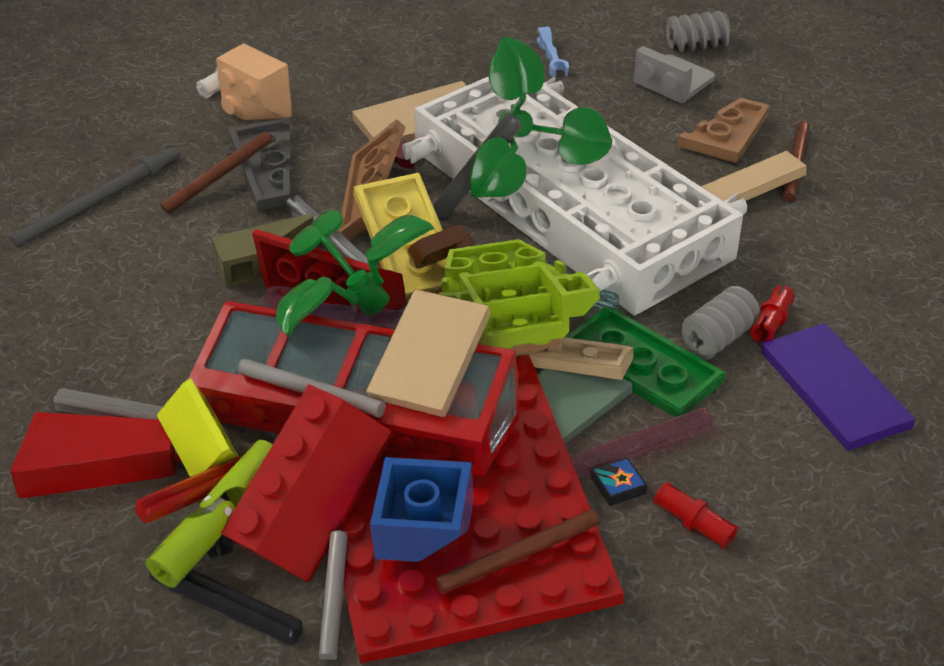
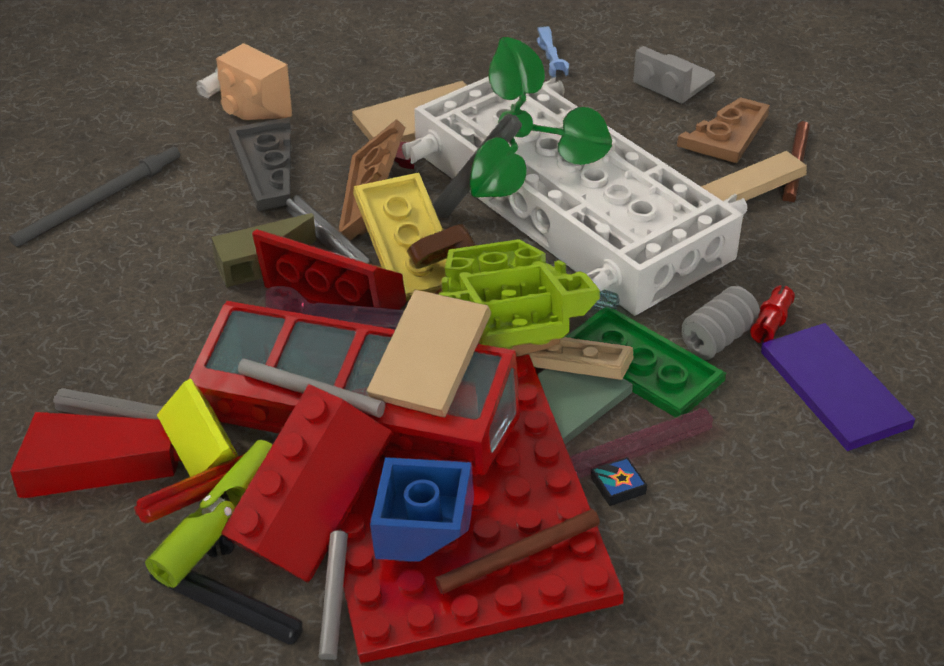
(216, 172): copper bar -> none
(363, 287): green plant -> none
(695, 515): red pin -> none
(698, 29): light grey piece -> none

